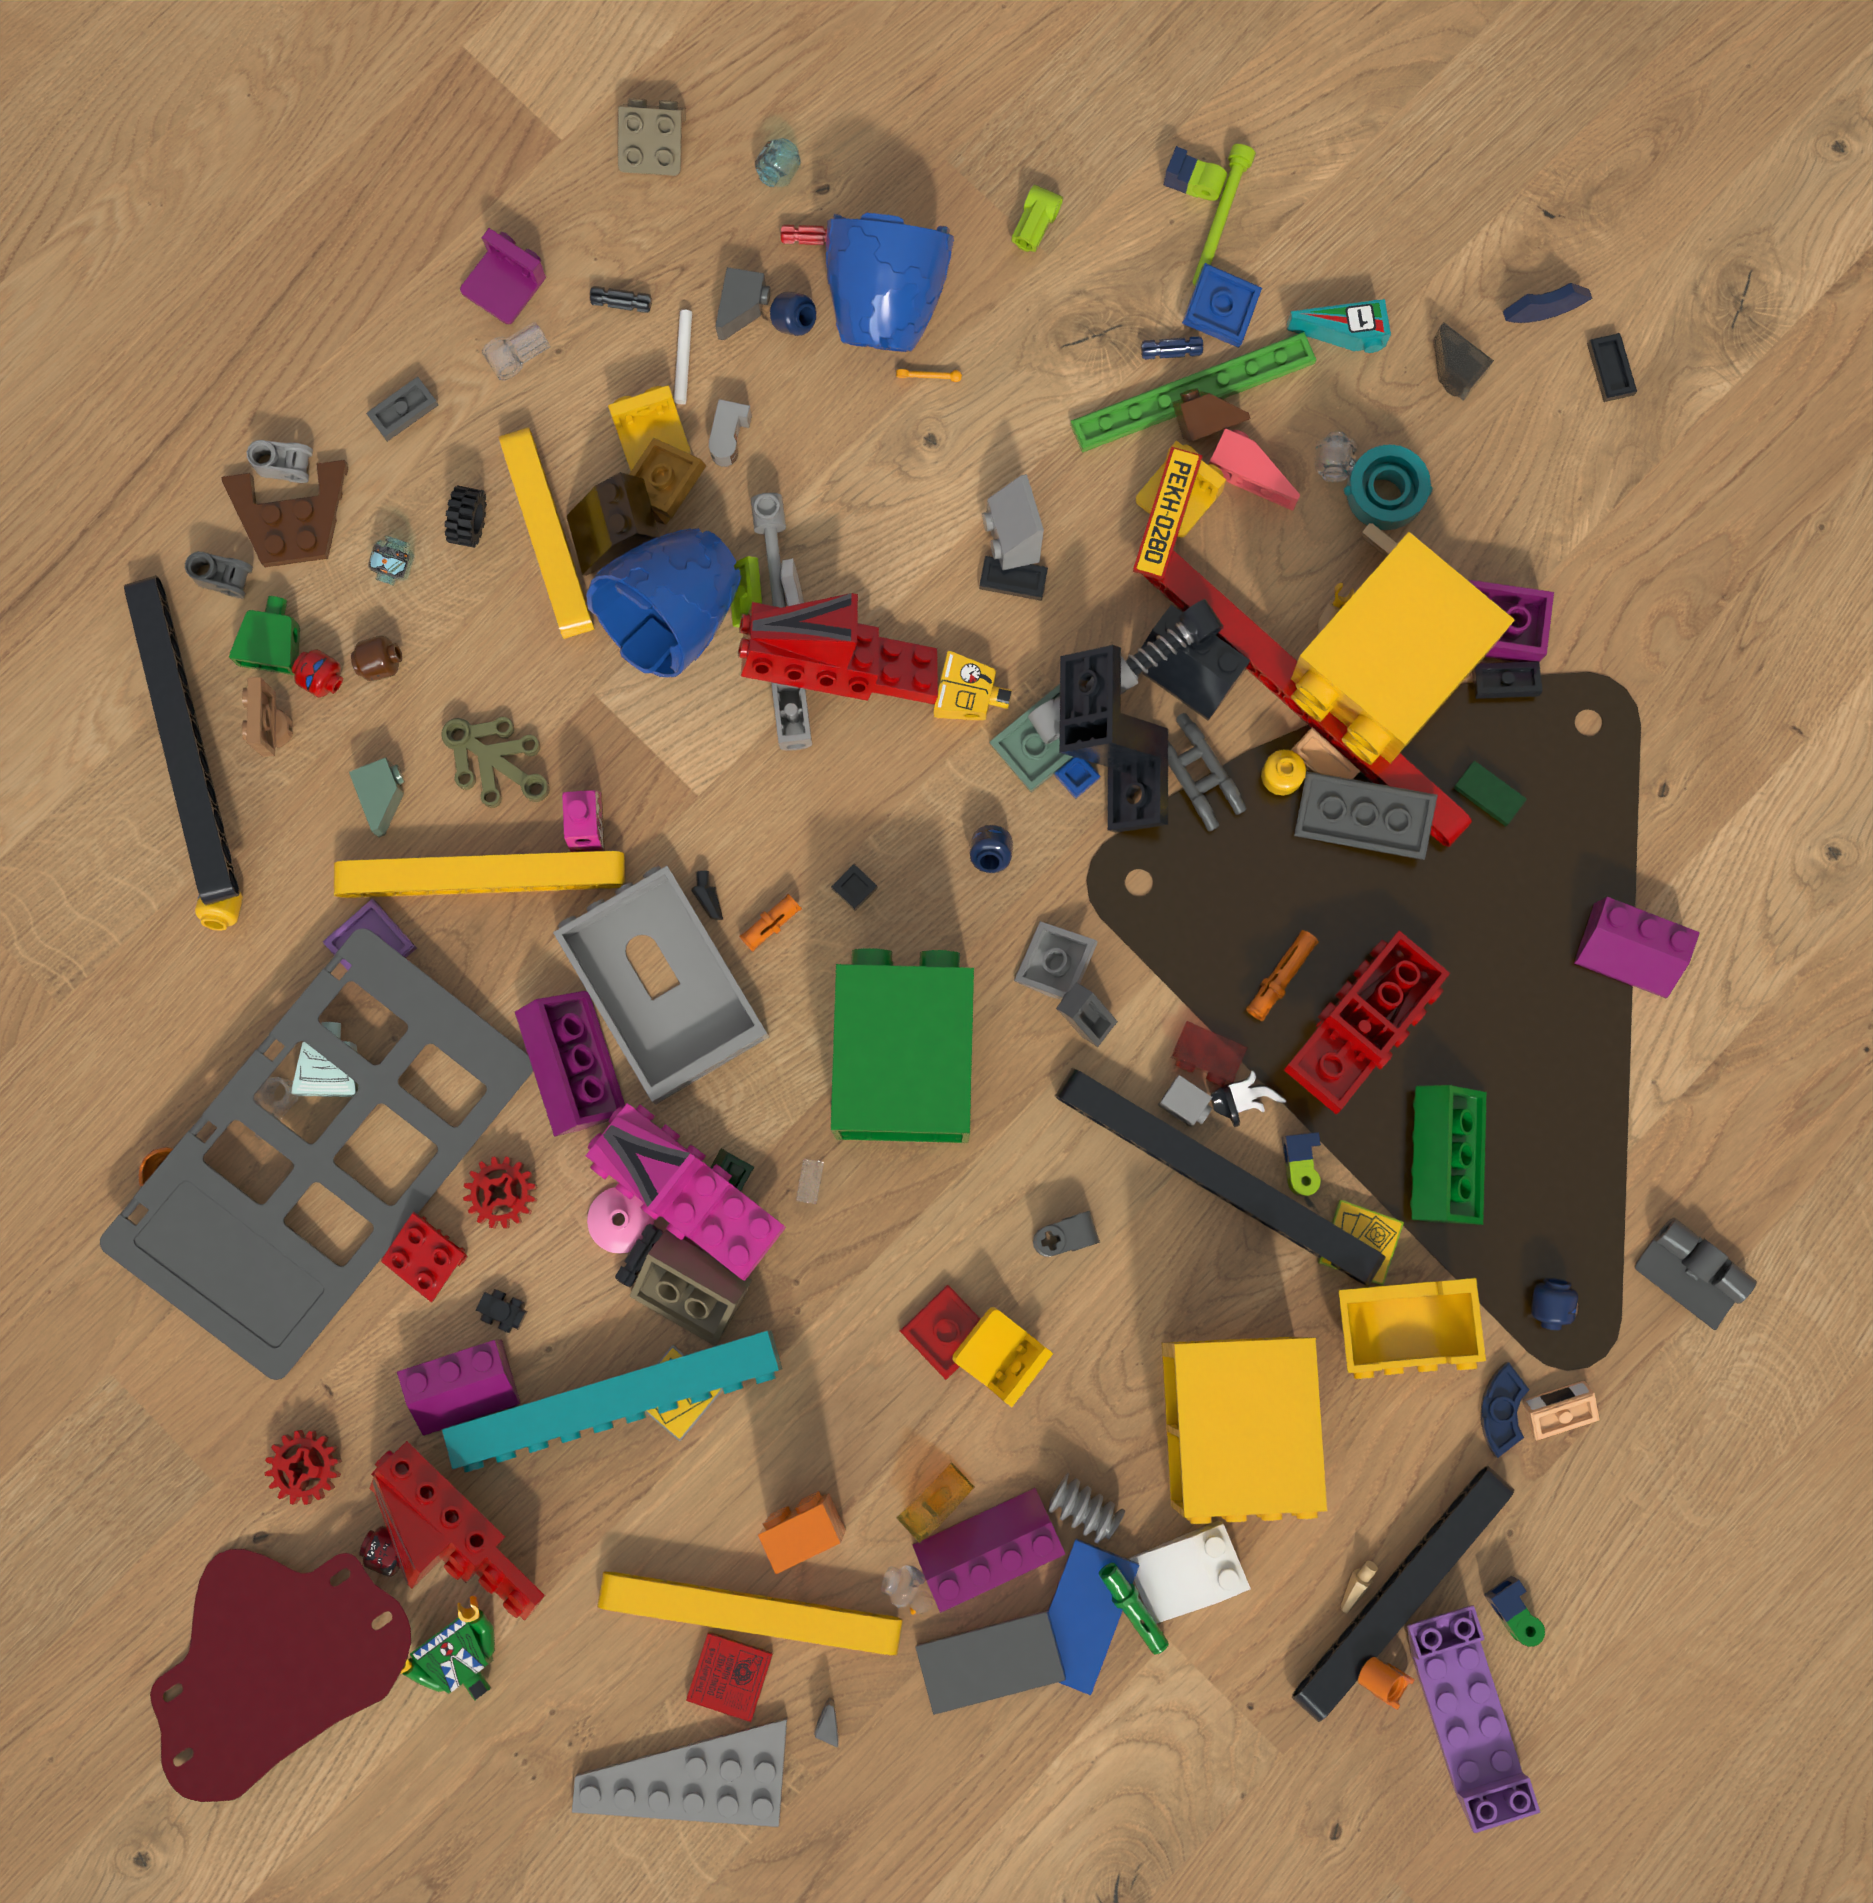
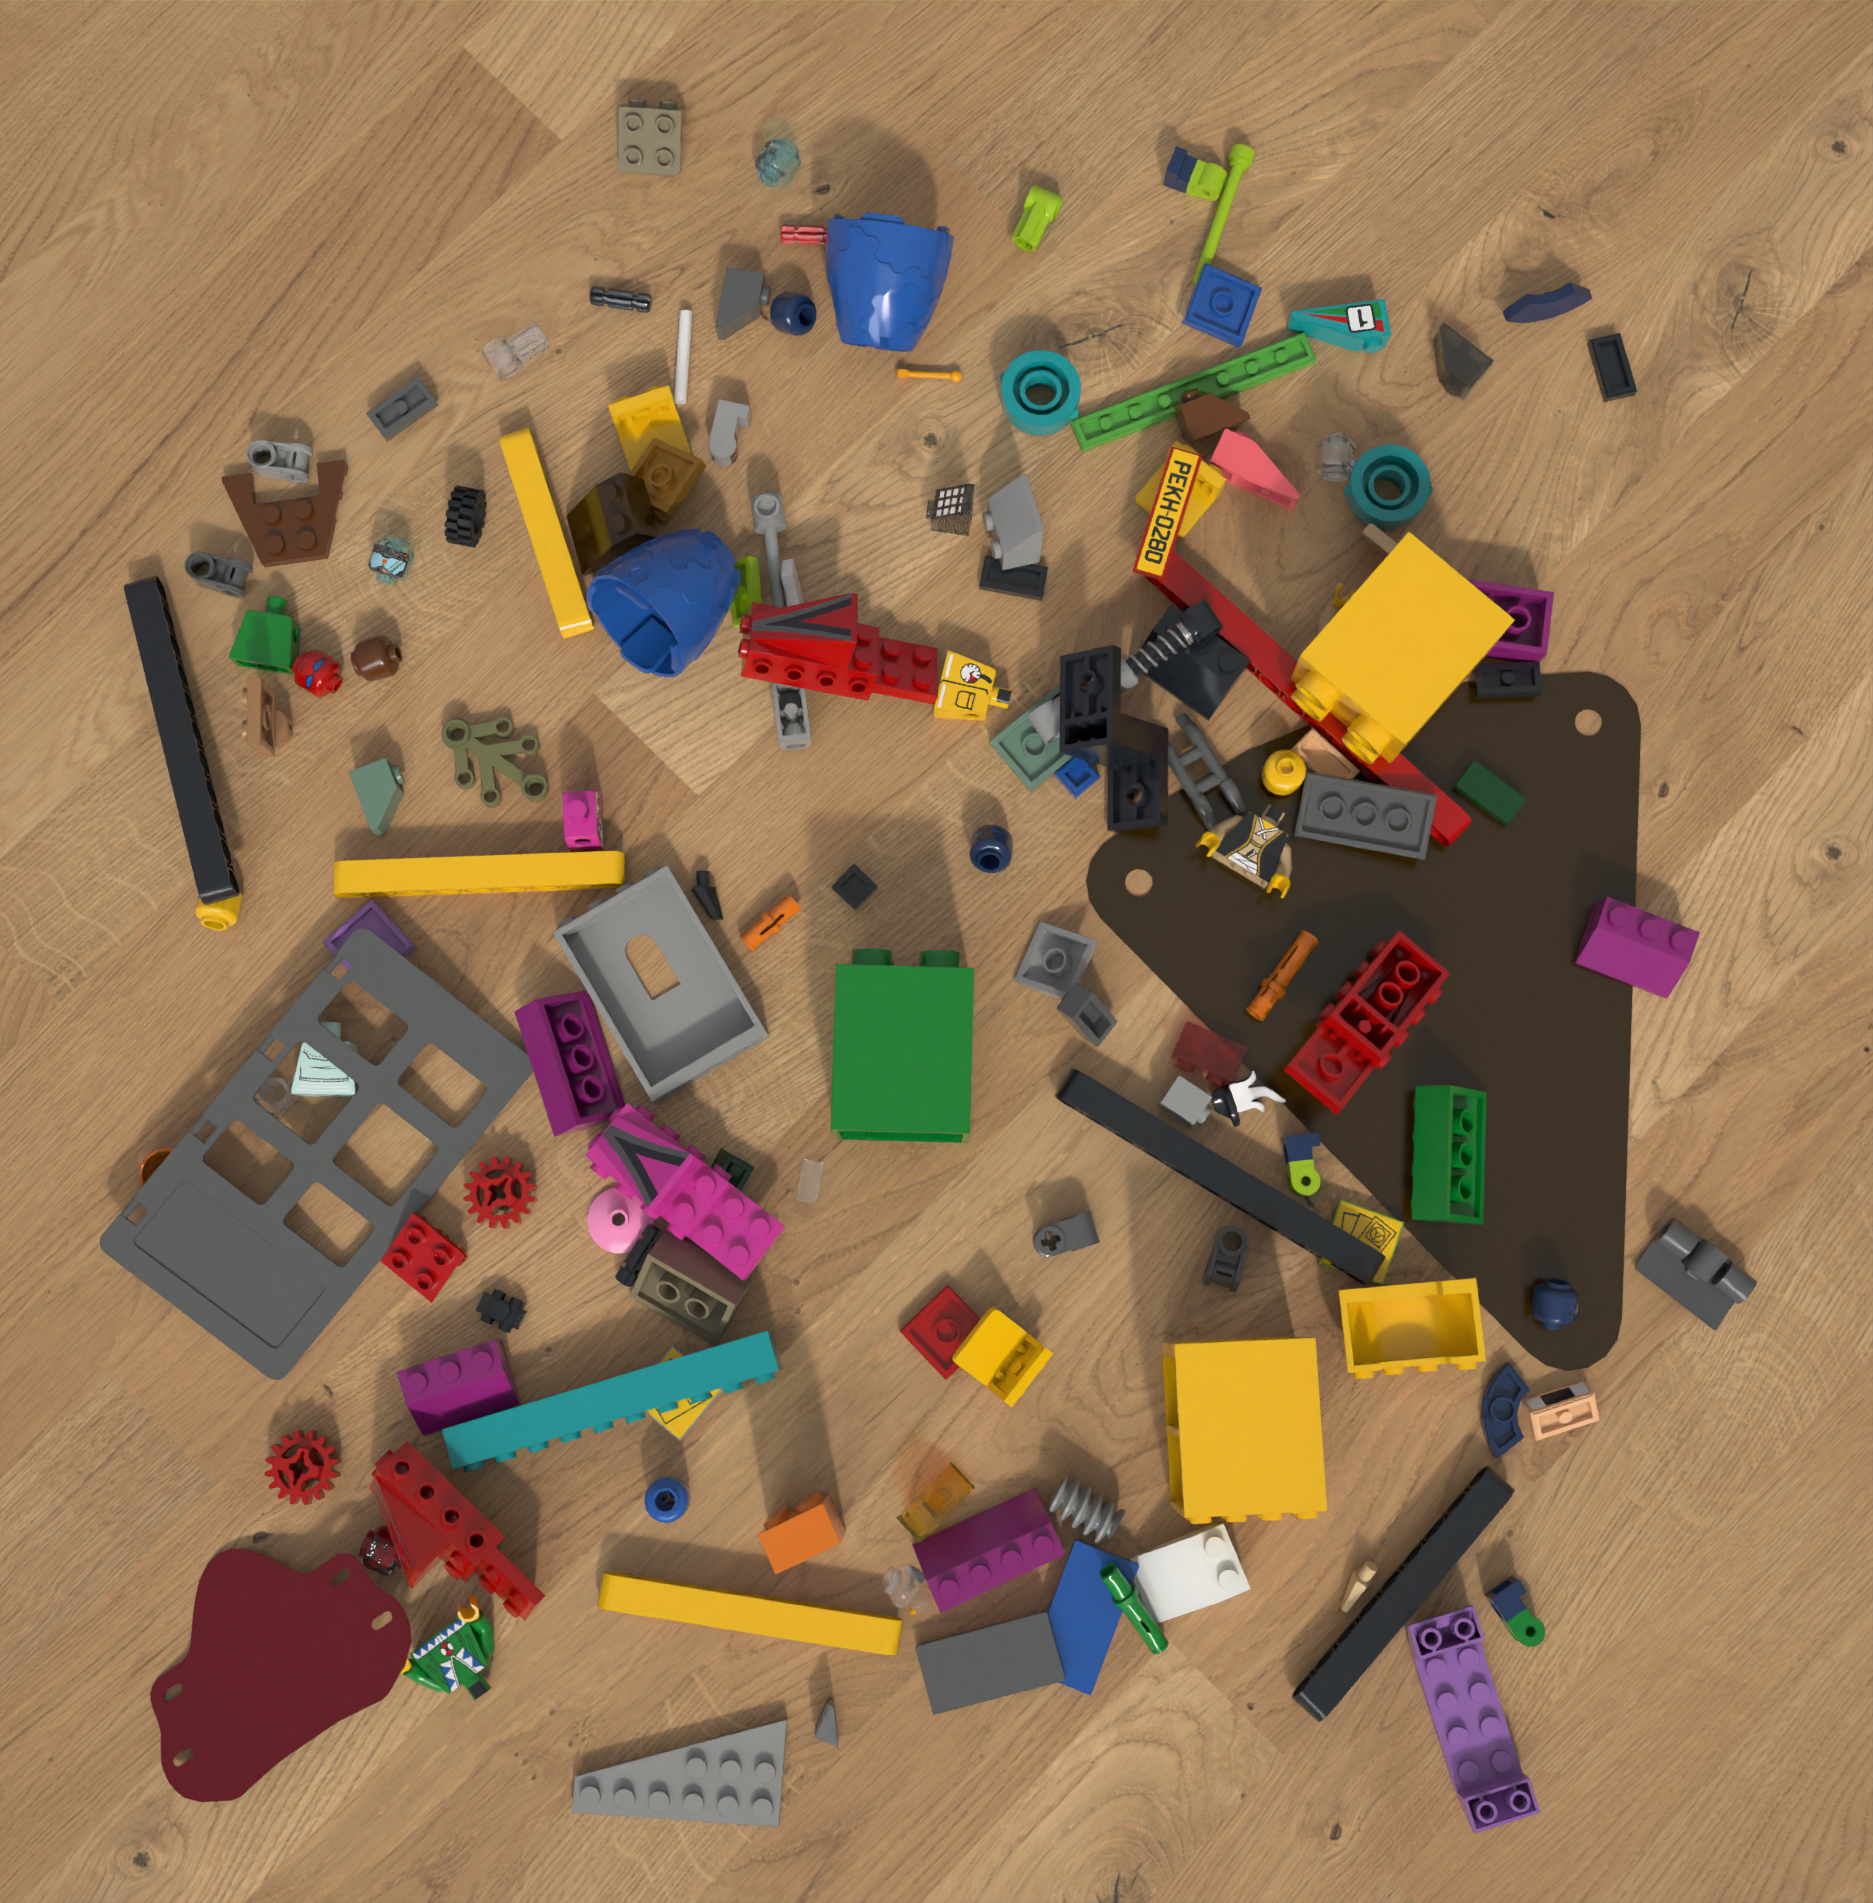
(504, 277): magenta bracket -> none
(658, 1507): none -> blue head
(729, 1676): red tile -> none
(952, 509): none -> clear smoke slope
(1045, 370): none -> teal piece
(1172, 347): dark blue axle -> none
(1226, 1260): none -> dark grey piece
(1253, 848): none -> torso
(1384, 1681): orange piece -> none

